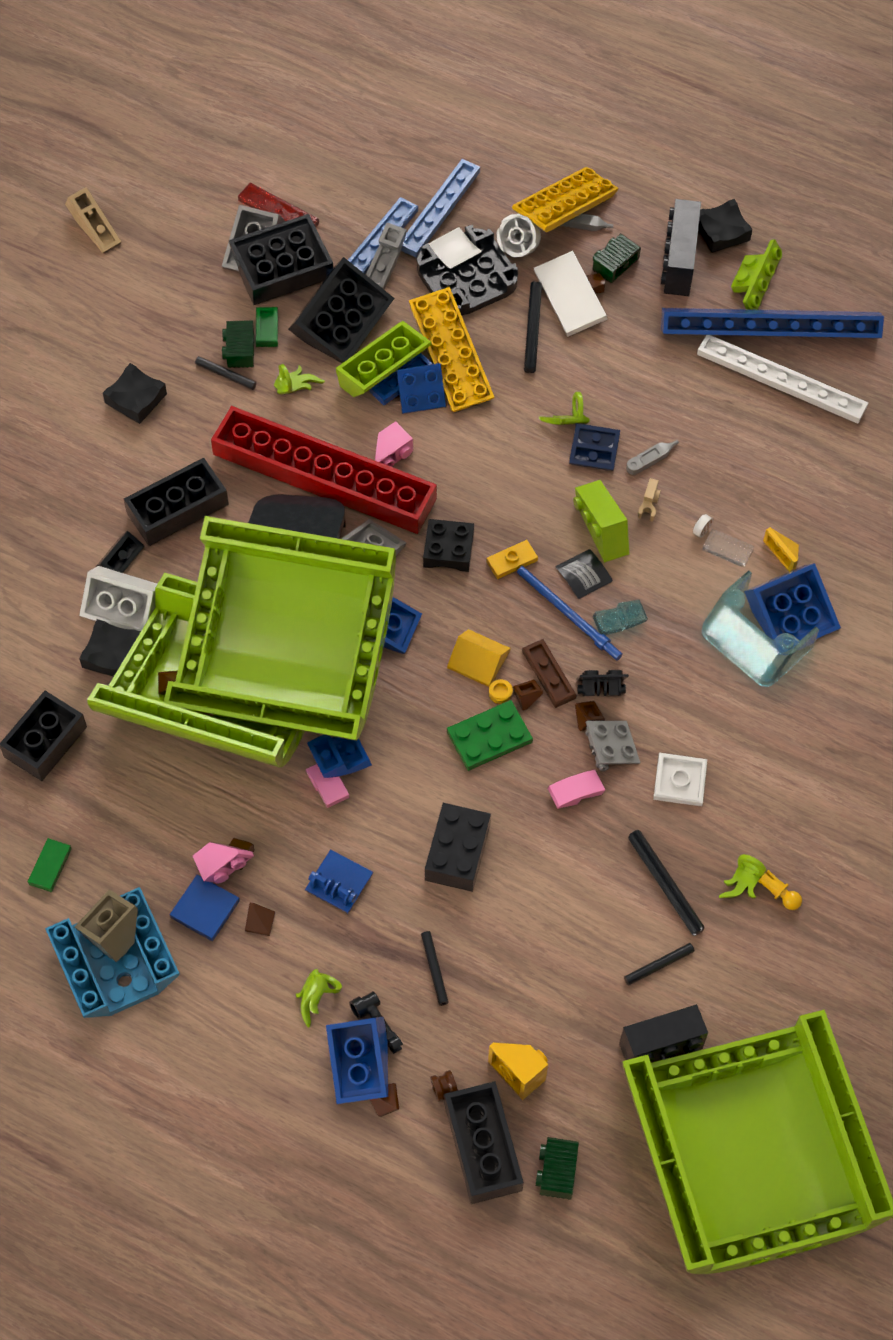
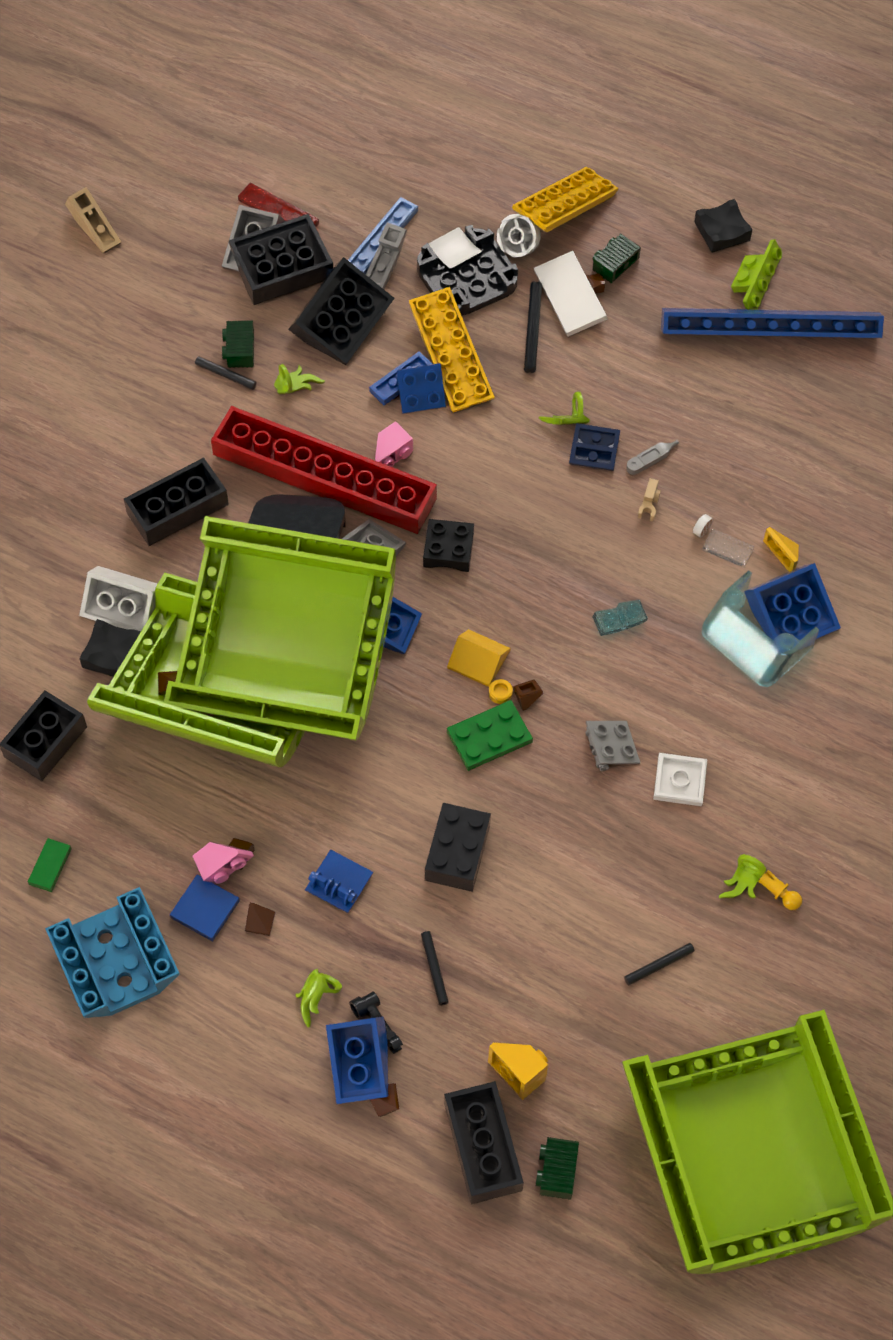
(110, 925): dark tan slope -> none
(121, 553): black slope -> none
(135, 394): black brick -> none
(266, 326): green tile -> none
(330, 789): bright pink slope -> none
(338, 755): blue slope -> none
(380, 358): lime slope -> none
(440, 207): medium blue plate -> none
(443, 1084): reddish brown wheel -> none
(512, 559): yellow plate -> none
(549, 673): reddish brown tile -> none
(574, 788): bright pink slope -> none
(584, 573): black sticker -> none
(587, 222): light grey piece -> none
(587, 712): reddish brown slope -> none
(601, 640): blue bar -> none
(603, 519): lime wedge -> none
(613, 678): black hinge -> none
(665, 1035): black brick -> none
(666, 882): black axle -> none
(680, 247): brick -> none
(782, 378): white plate -> none

